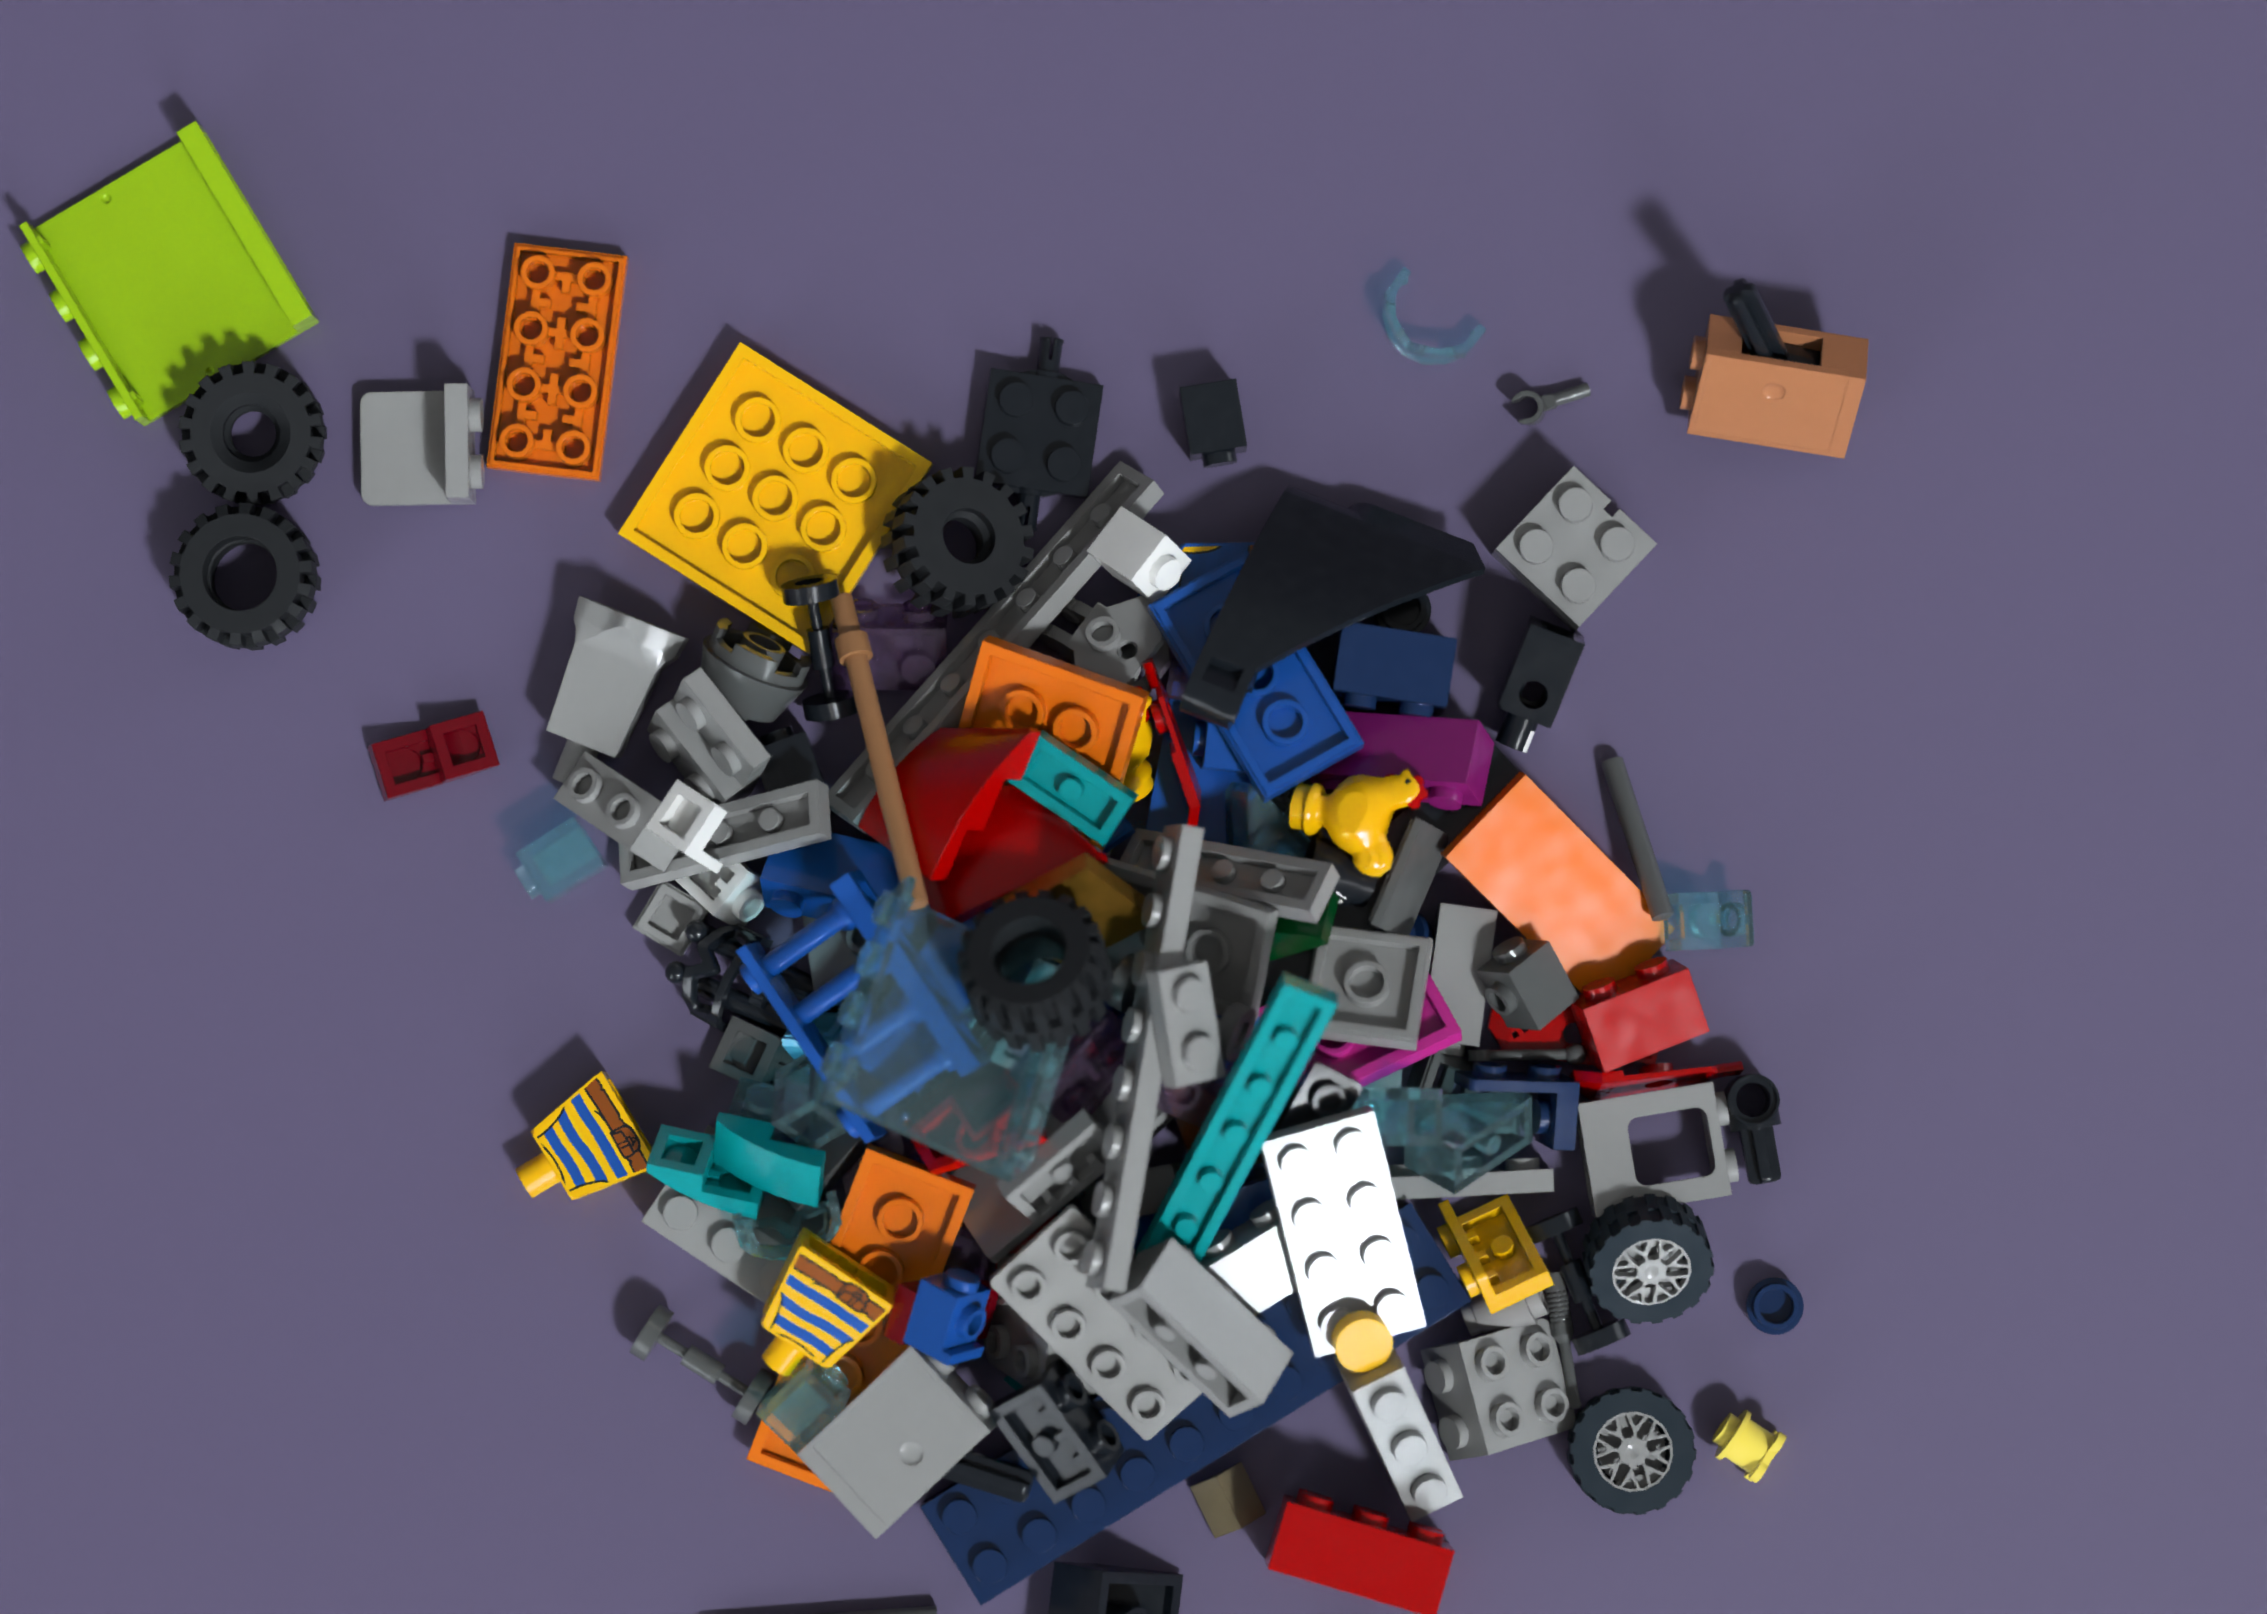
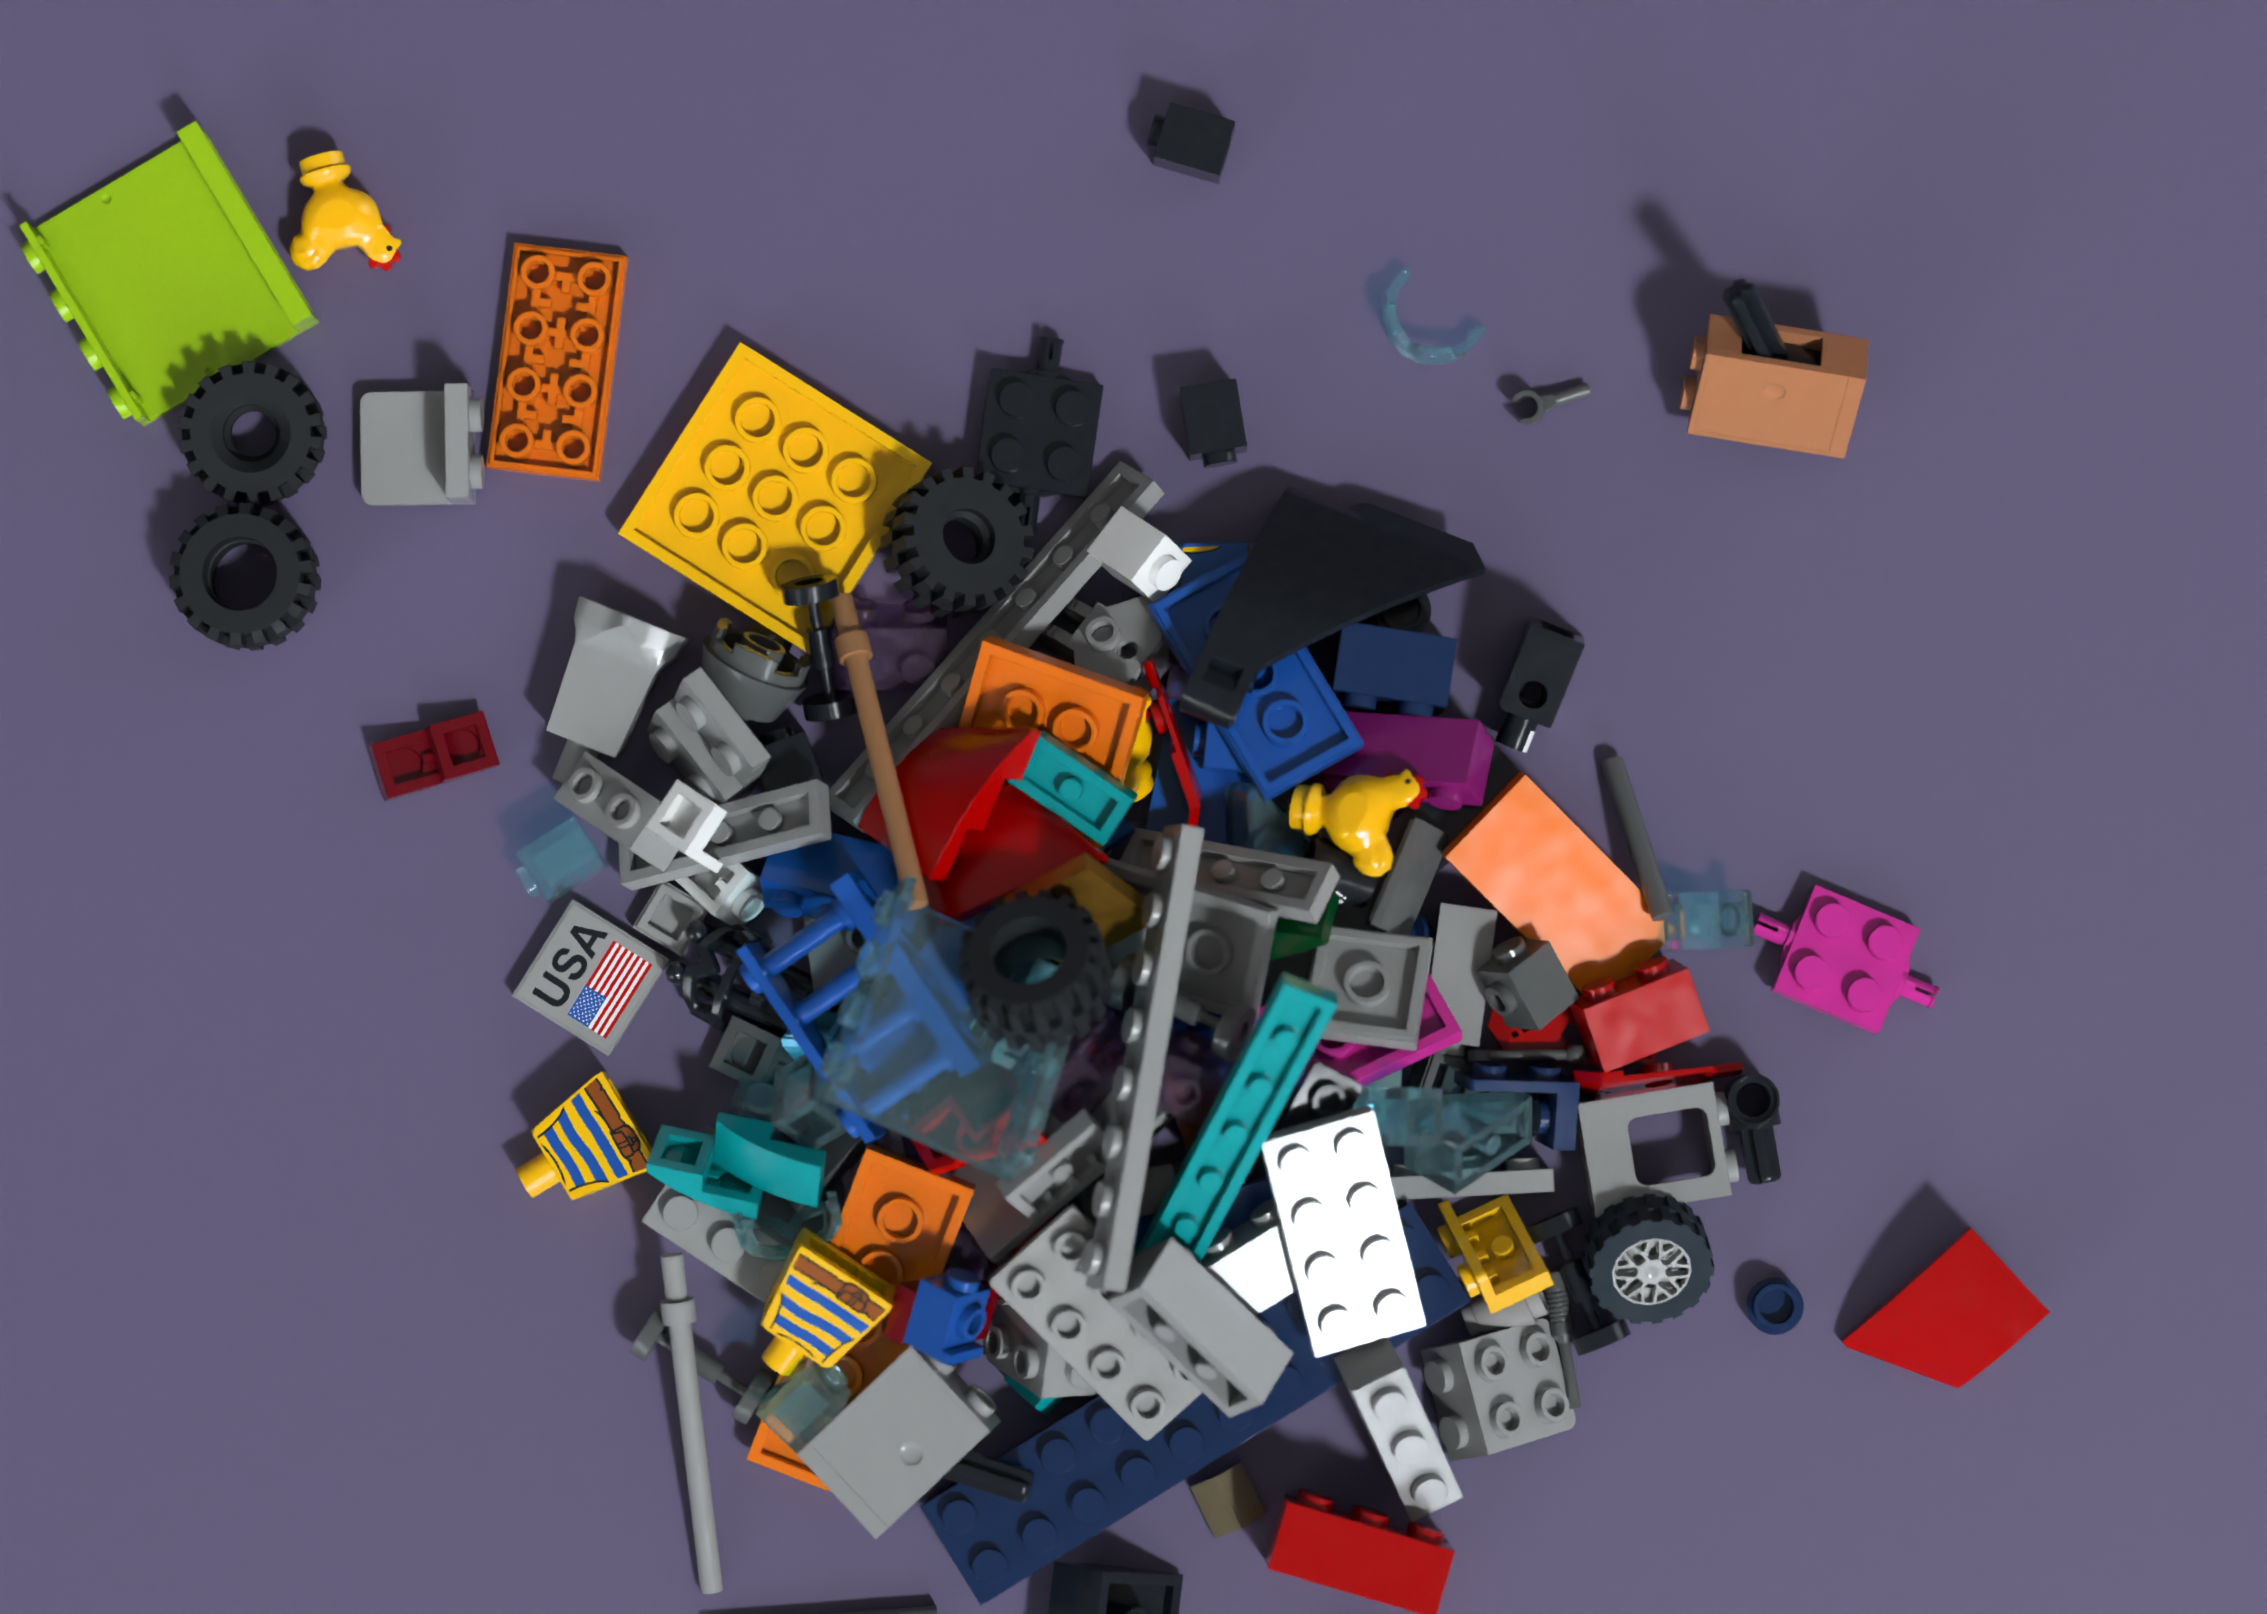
(339, 218): none -> yellow animal
(591, 977): none -> tile
(679, 1313): none -> light grey bar
(1058, 1432): black bracket -> none
(1185, 1024): light grey plate -> none
(1191, 142): none -> black brick
(1362, 1341): yellow tile -> none
(1573, 549): light grey piece -> none
(1631, 1450): black wheel -> none
(1747, 1444): light yellow brick -> none
(1845, 960): none -> dark pink plate
(1951, 1315): none -> red slope

